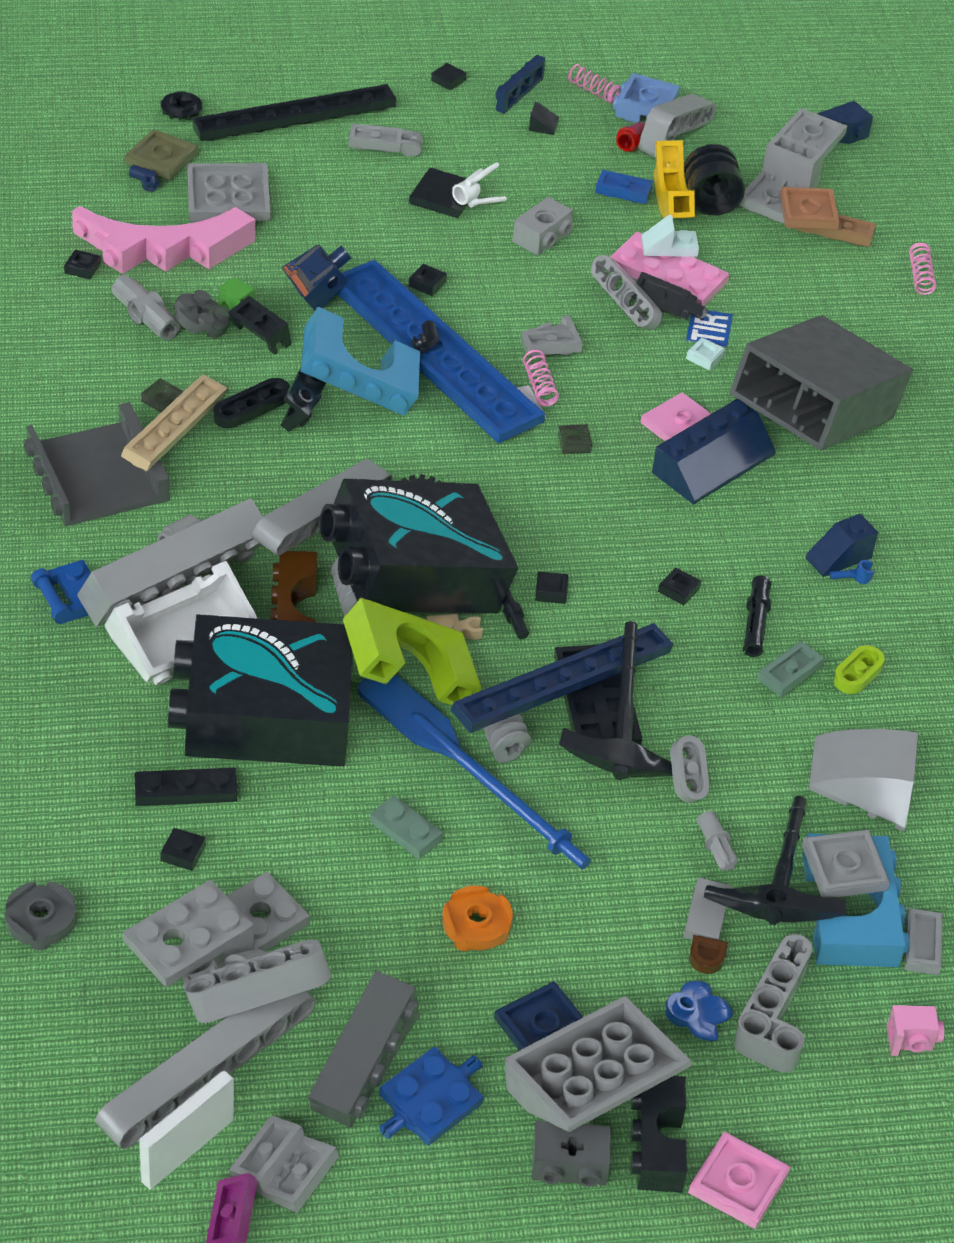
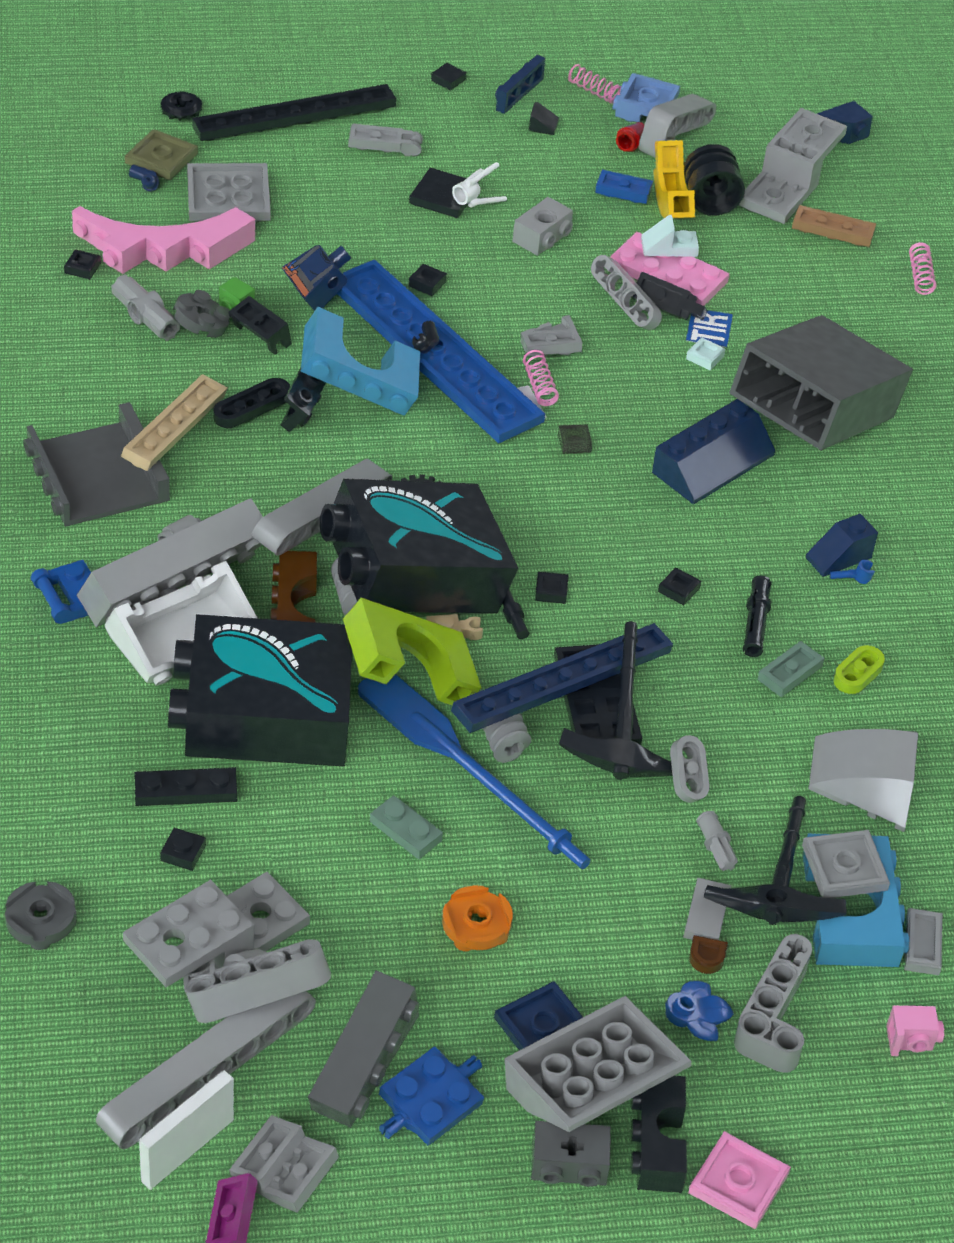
(160, 395): clear smoke plate -> none
(673, 416): bright pink plate -> none
(809, 208): nougat plate -> none

